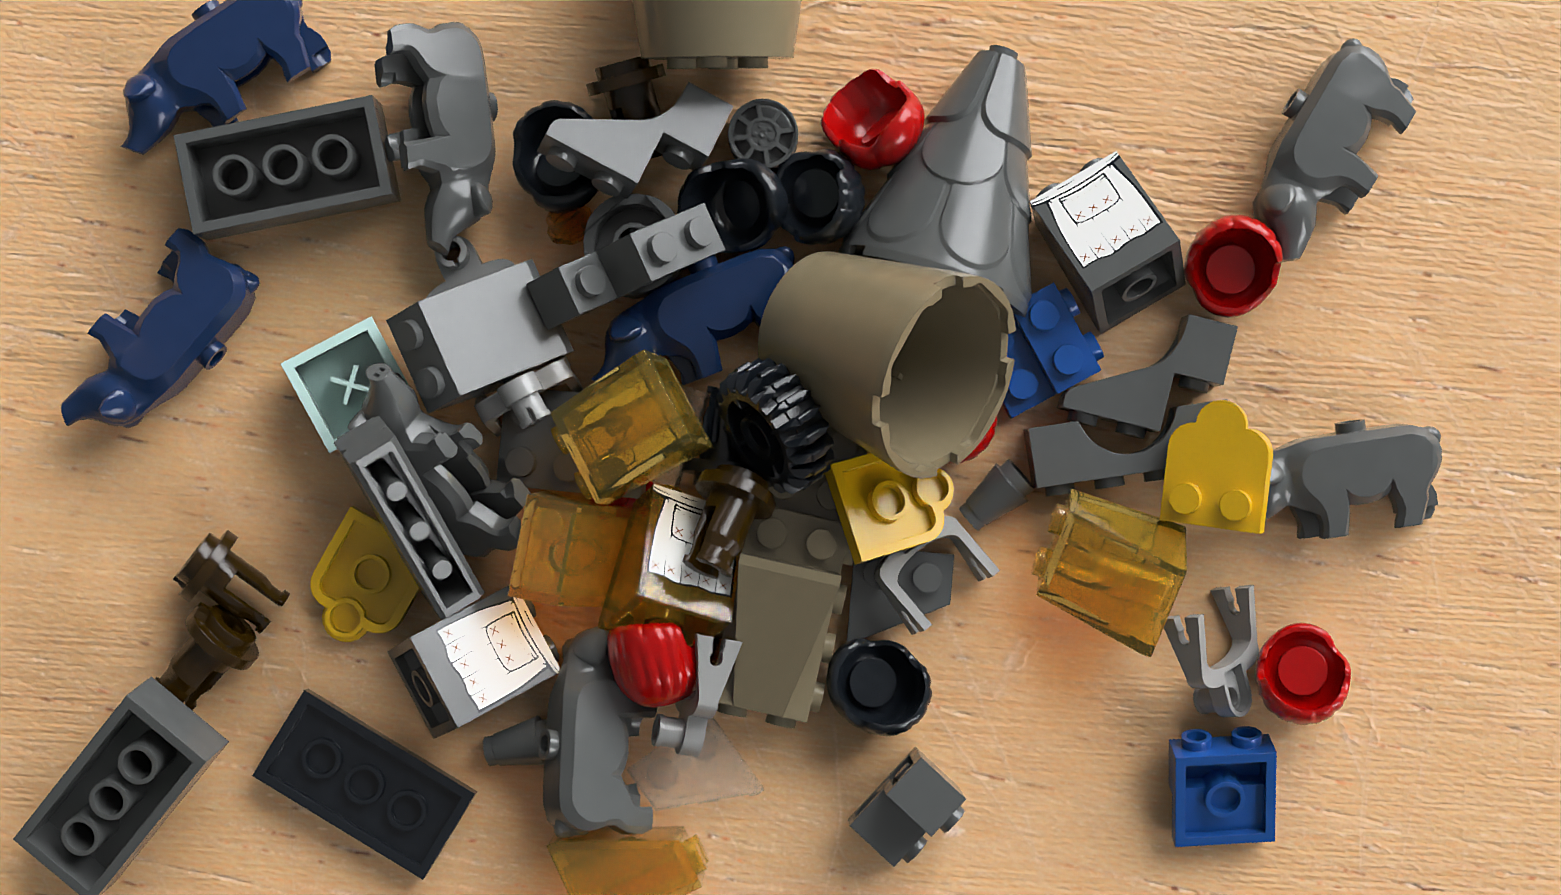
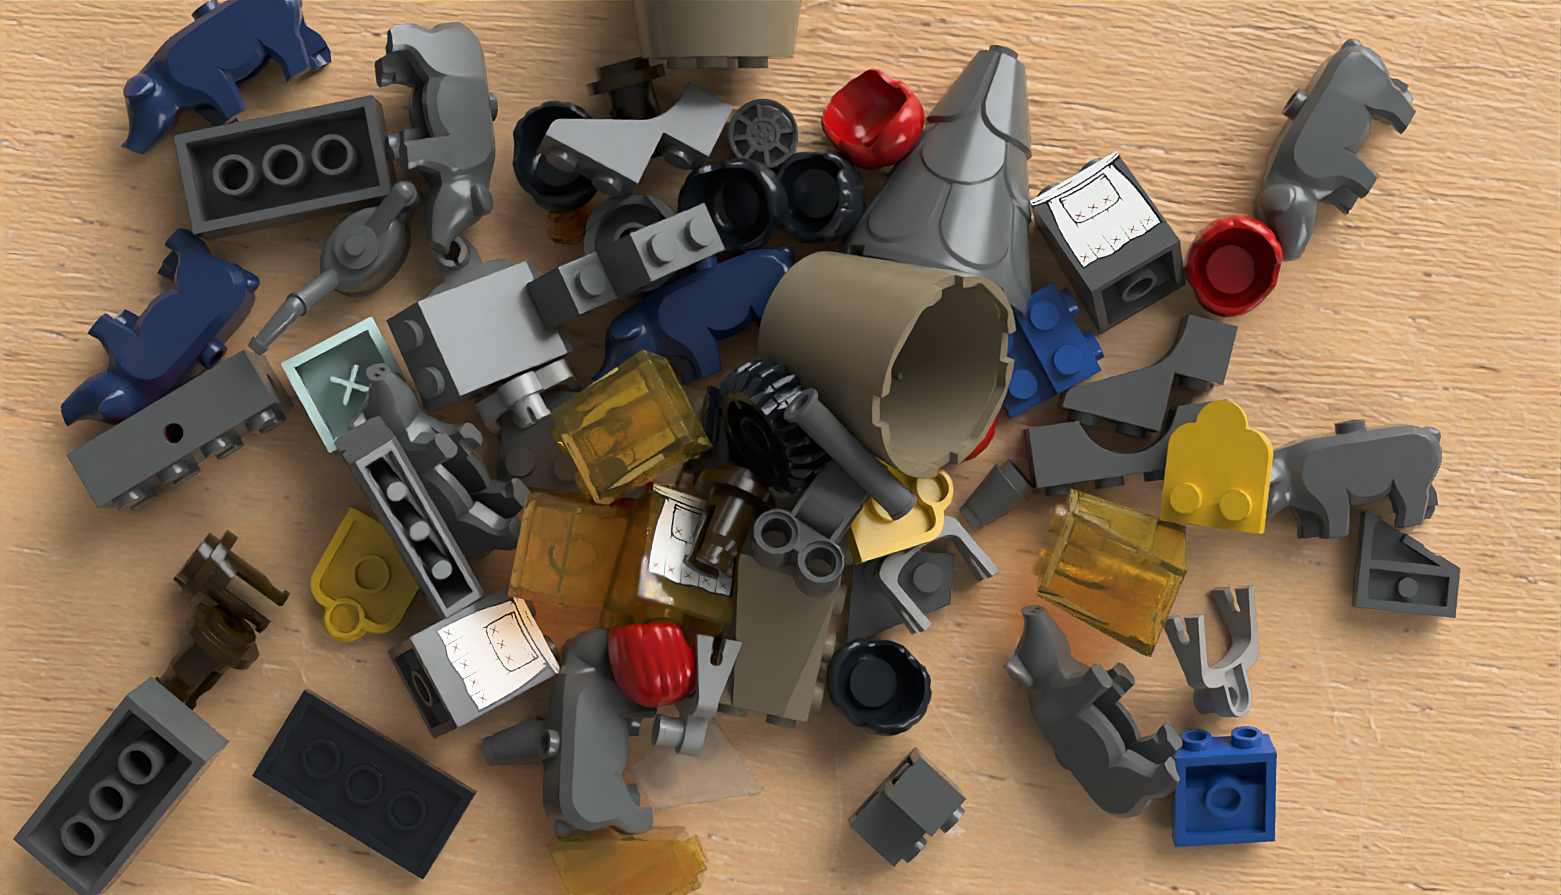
(181, 431): none -> dark grey brick
(355, 260): none -> dark grey piece
(813, 529): none -> dark grey piece
(850, 453): none -> dark grey pin
(1088, 724): none -> dark grey animal
(1302, 674): red piece -> none
(1401, 573): none -> dark grey wing

